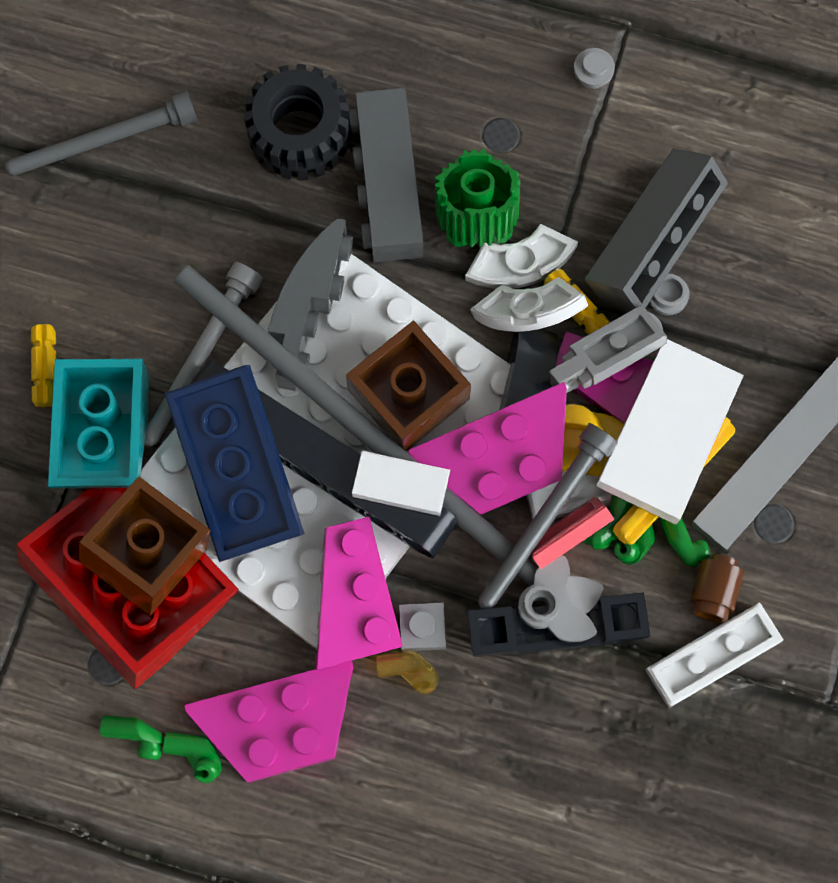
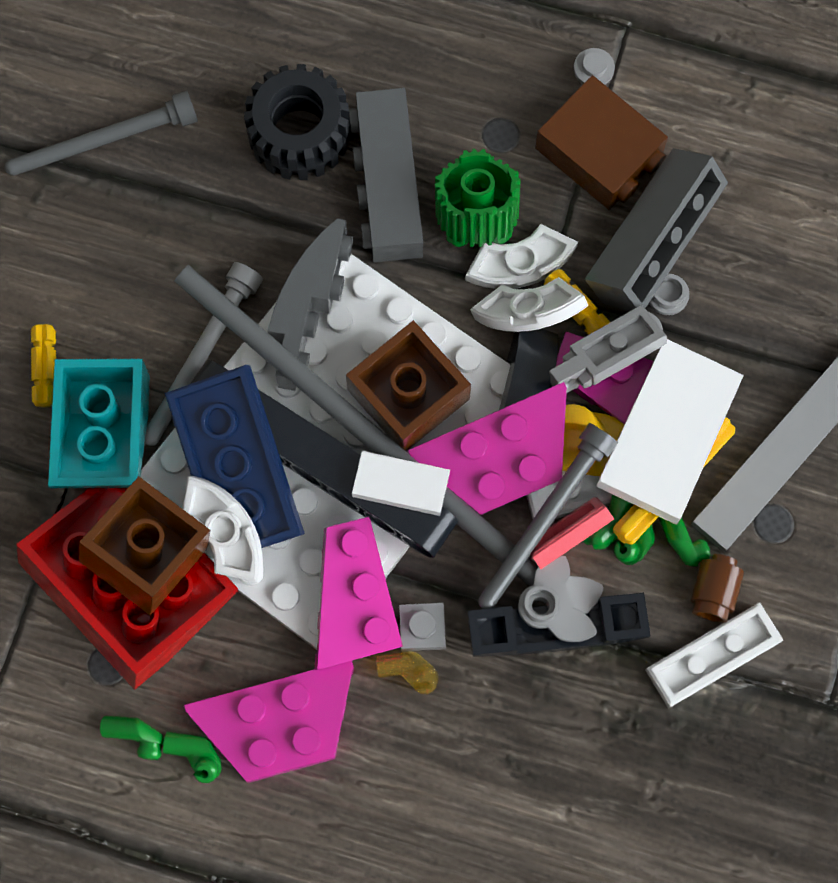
(232, 532): none -> white tile
(602, 143): none -> reddish brown brick

